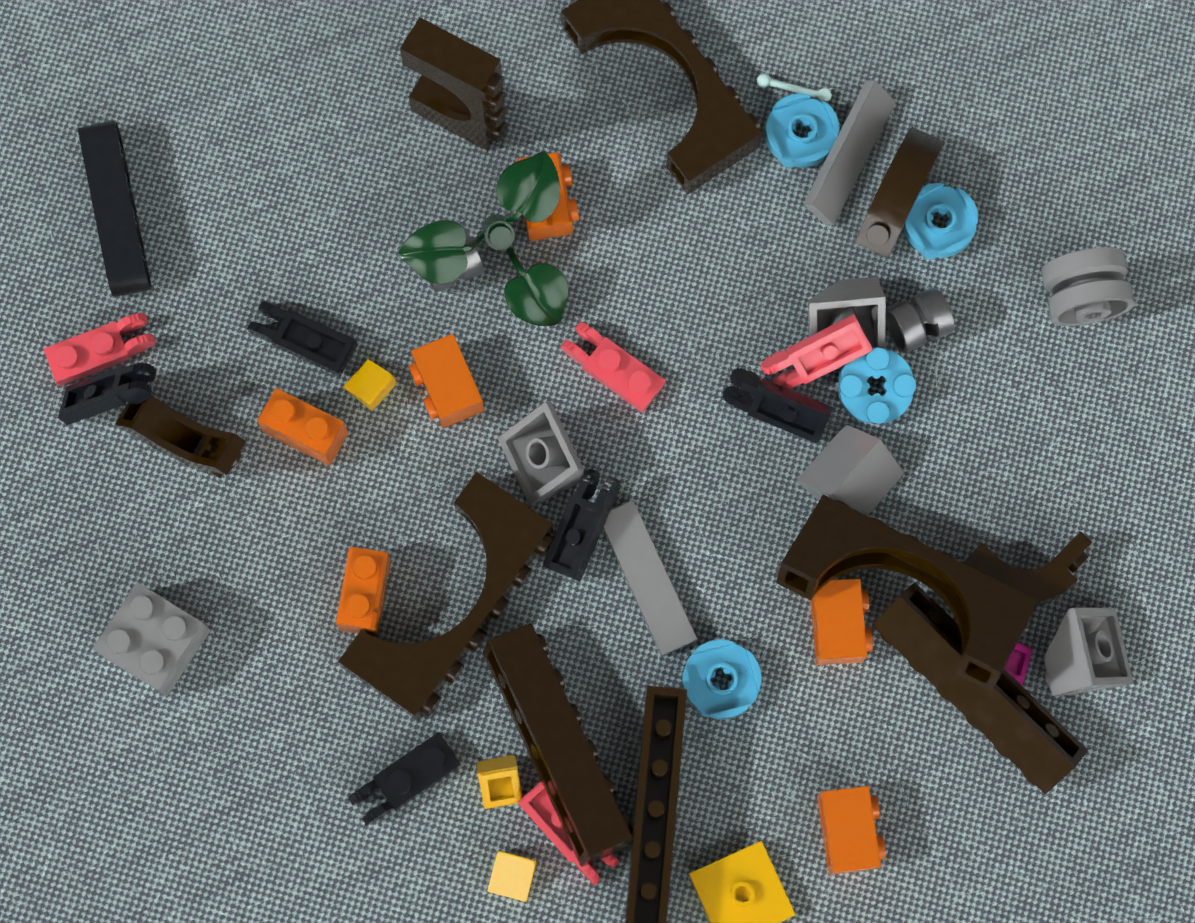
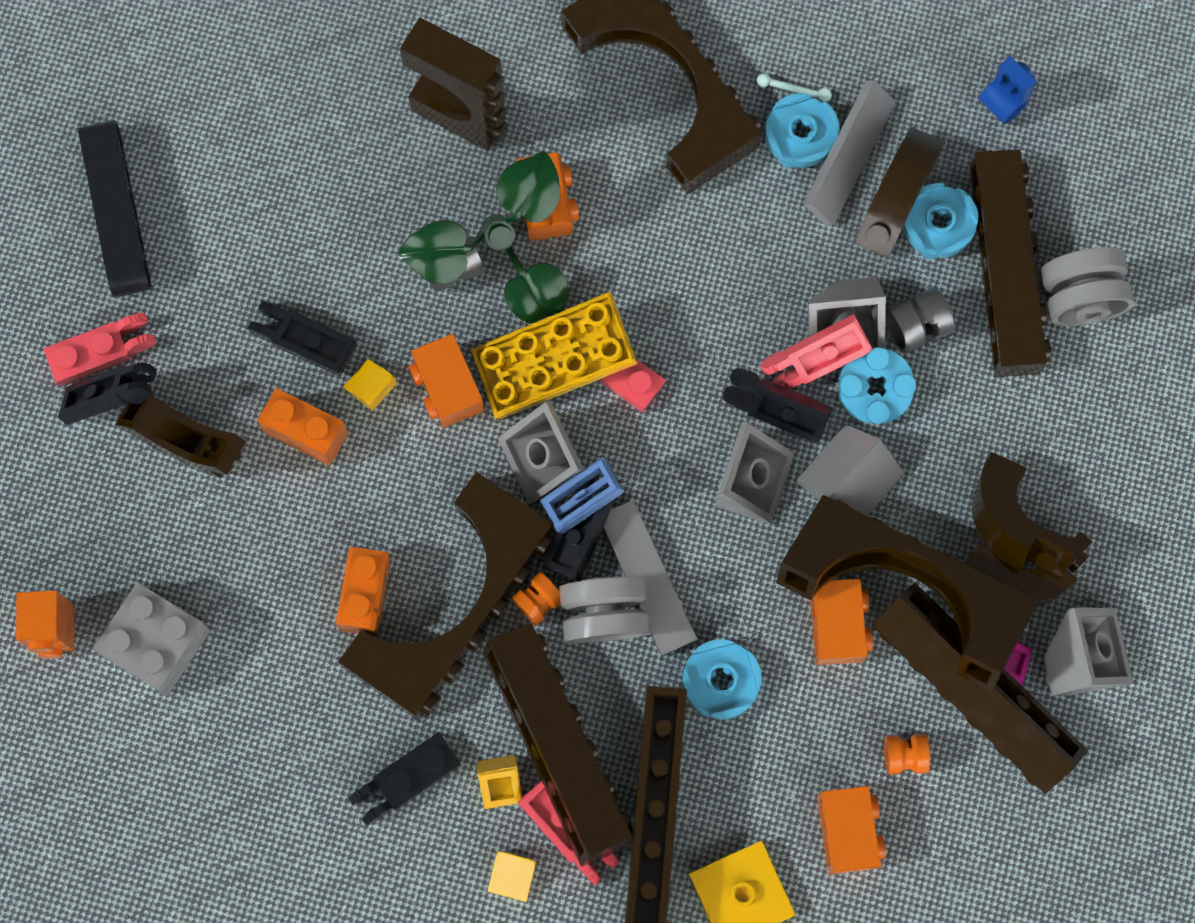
(45, 623): none -> orange brick
(537, 599): none -> orange wheel
(554, 356): none -> yellow tile
(590, 507): none -> medium blue tile
(604, 604): none -> light grey wheel
(754, 475): none -> light grey slope
(906, 754): none -> orange wheel
(1007, 528): none -> dark brown arch
(1008, 263): none -> dark brown brick
(1009, 90): none -> blue plate

